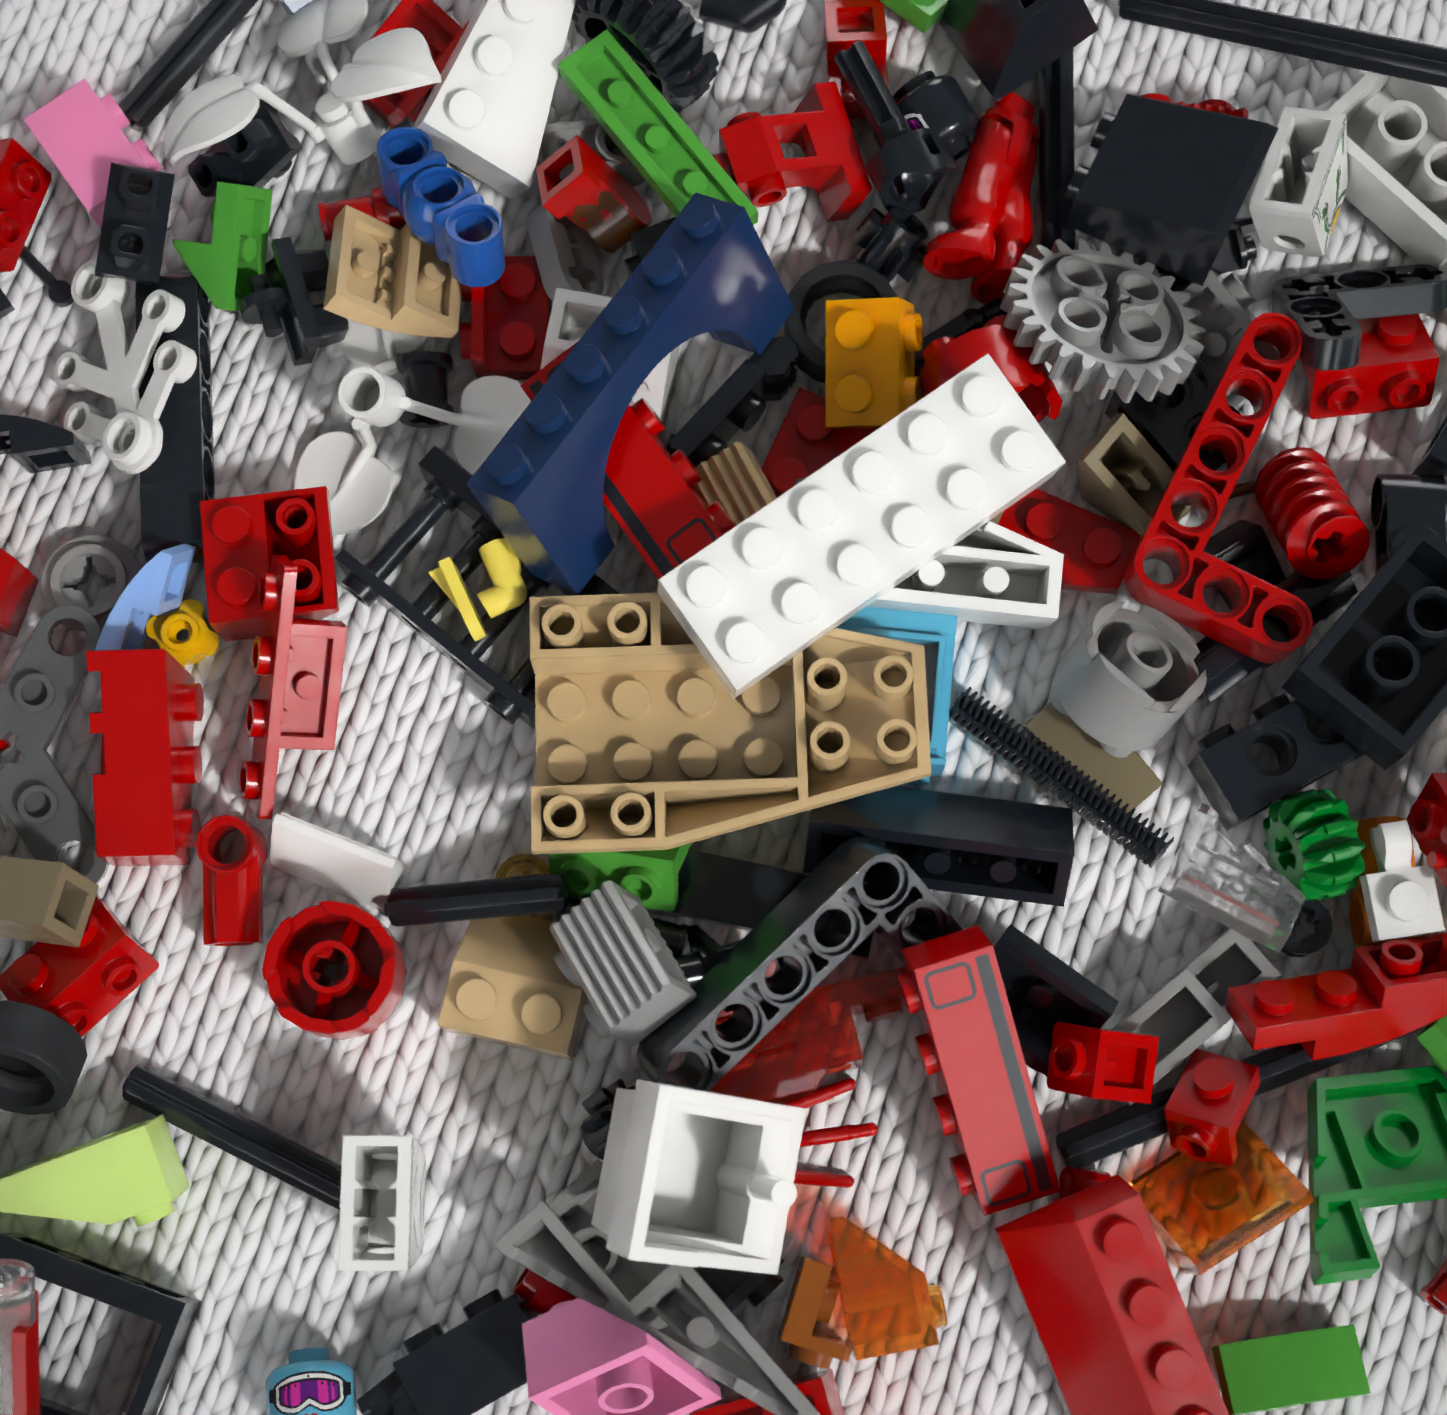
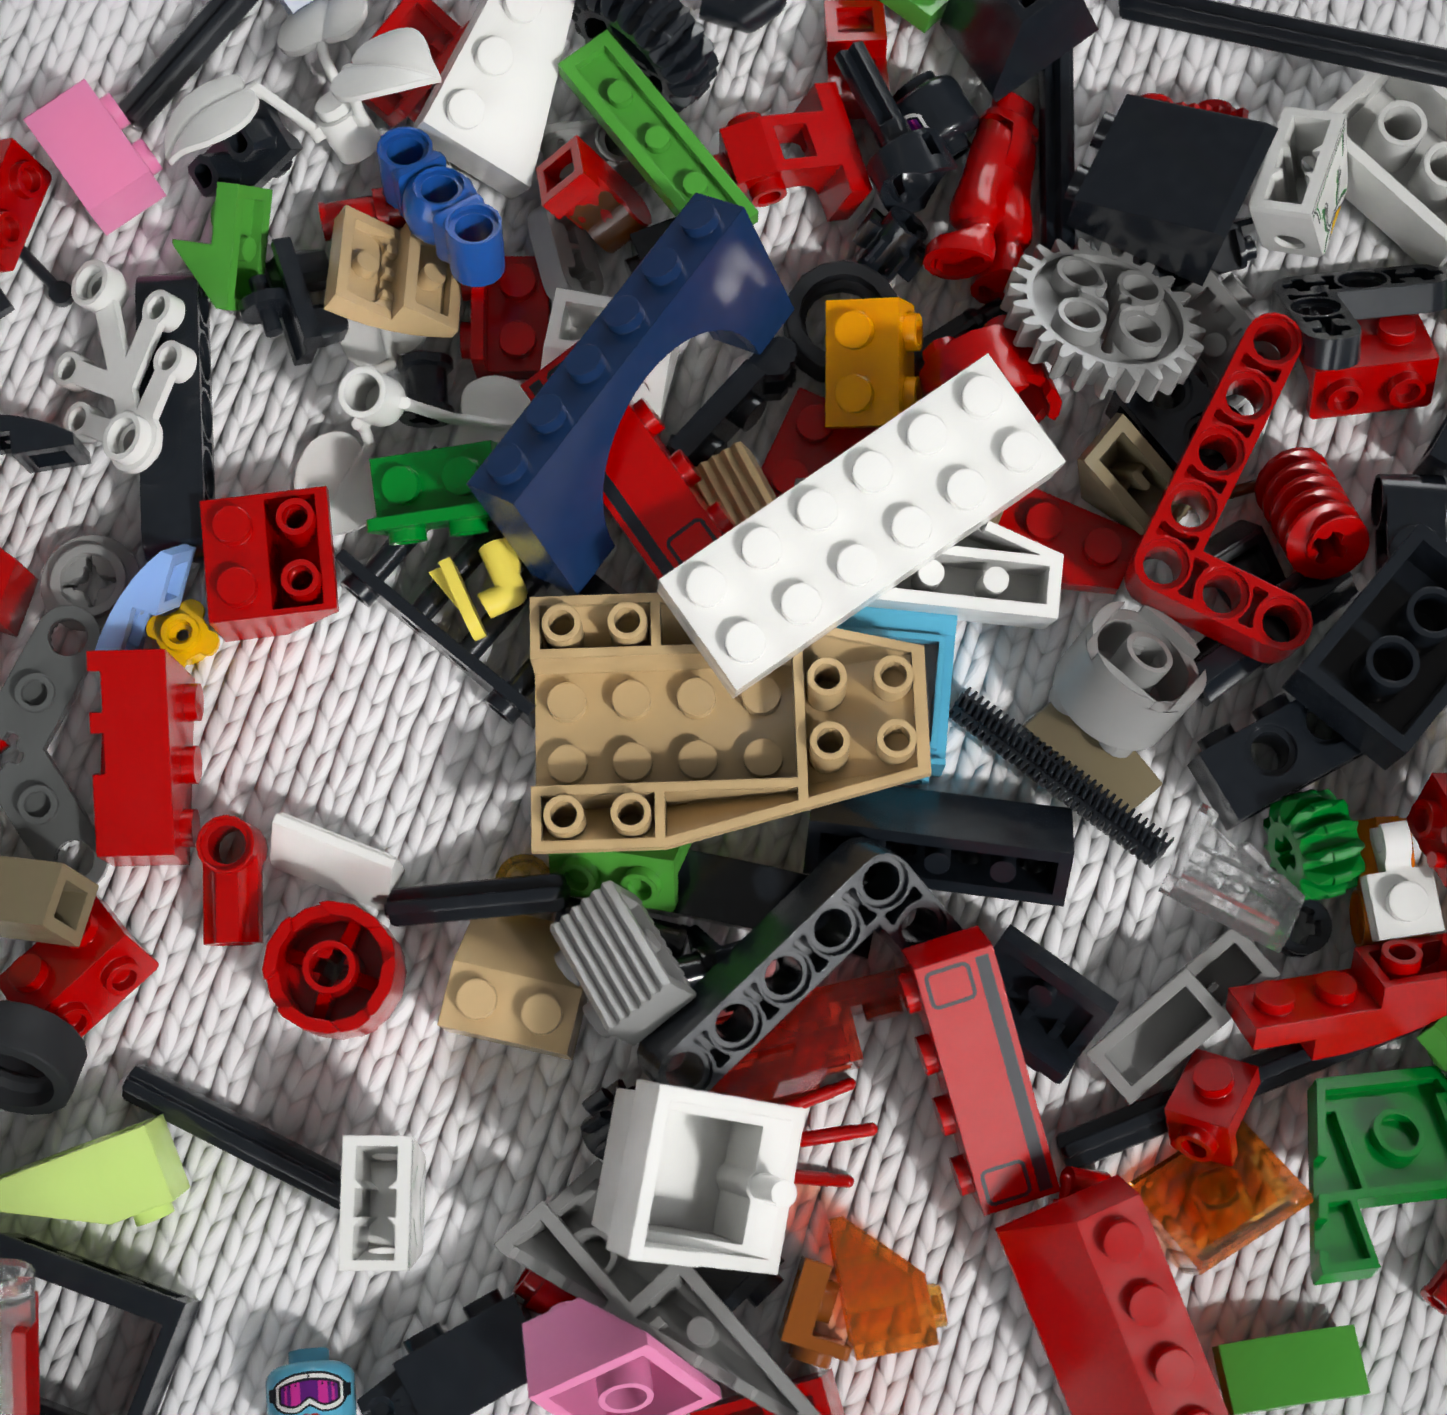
(134, 224): black hips -> none
(298, 685): bracket -> none
(428, 493): none -> green bracket
(1102, 1063): red bracket -> none

